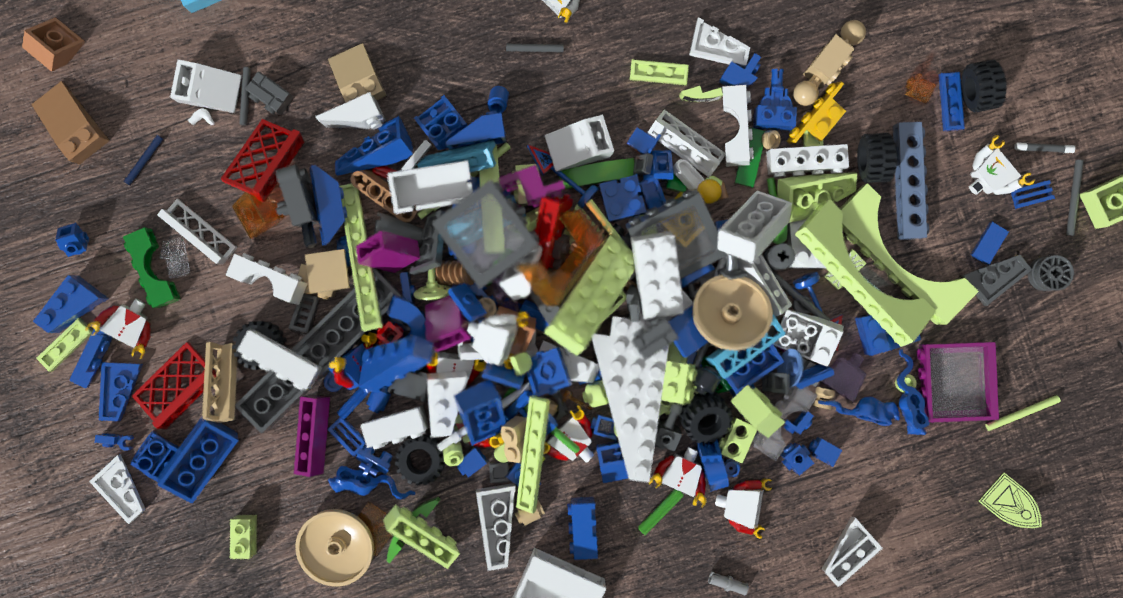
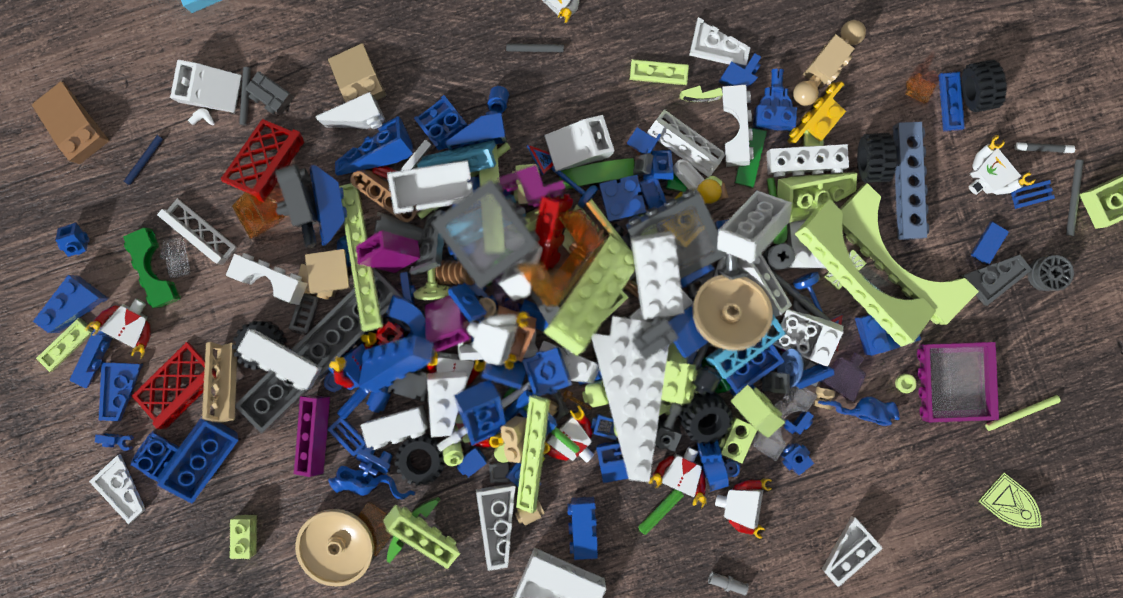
(52, 43): nougat slope -> none
(521, 363): yellowish green tile -> none
(561, 248): dark grey plate -> none
(633, 303): dark grey slope -> none
(771, 139): tan tile -> none
(824, 451): blue window -> none
(911, 402): blue animal -> none

